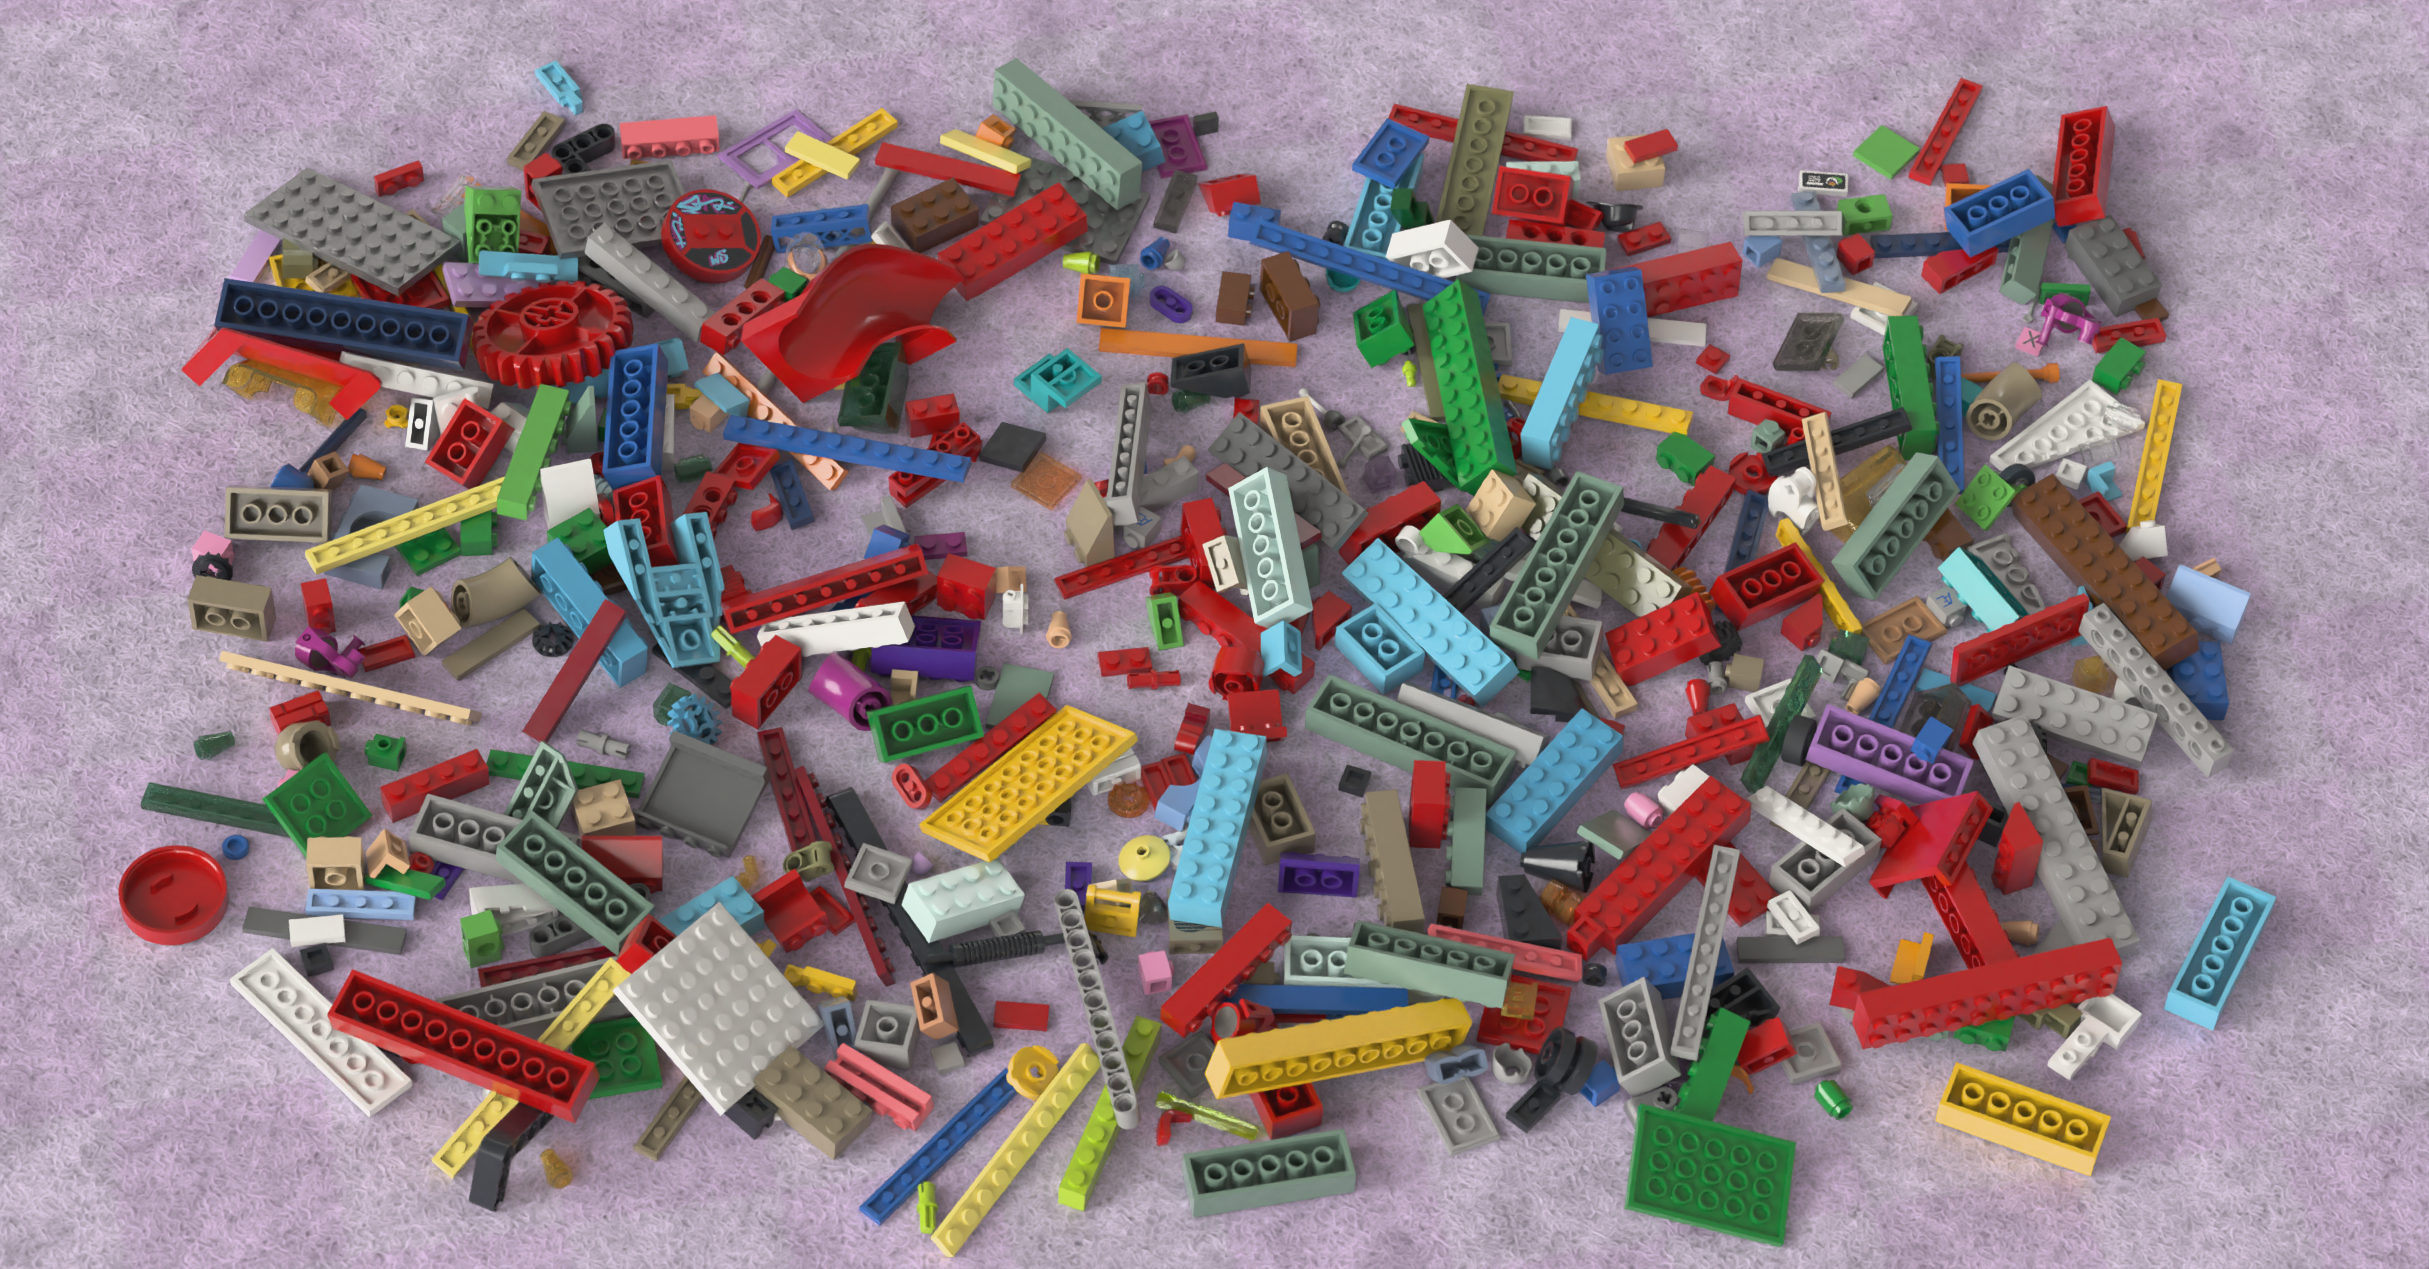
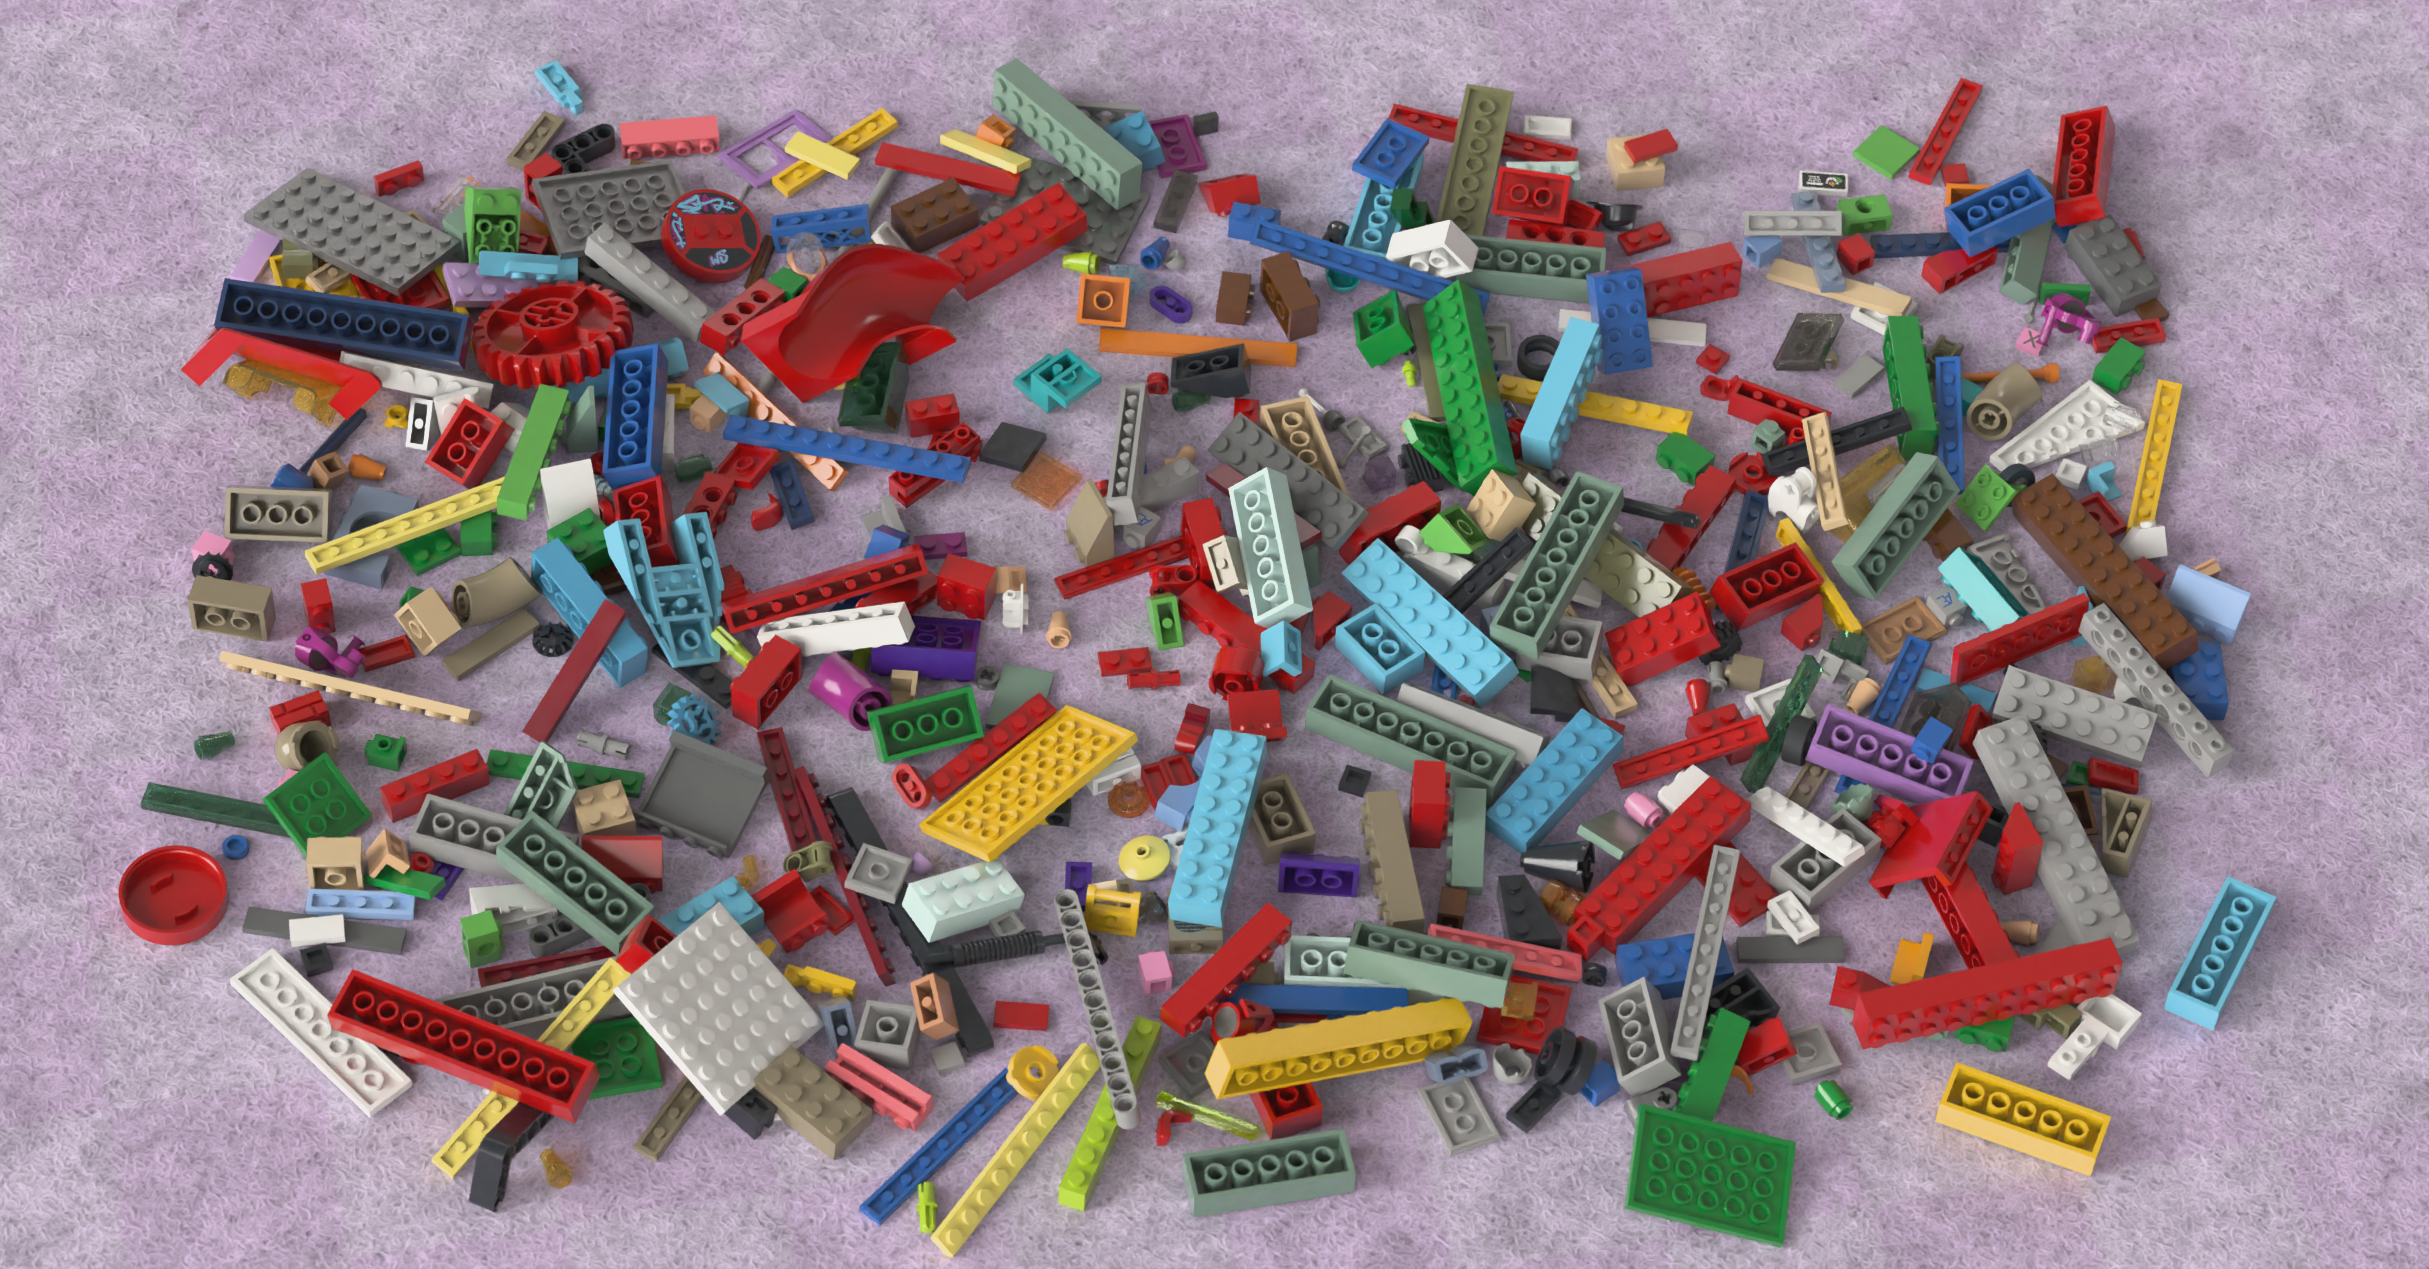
(1535, 343): none -> black tyre

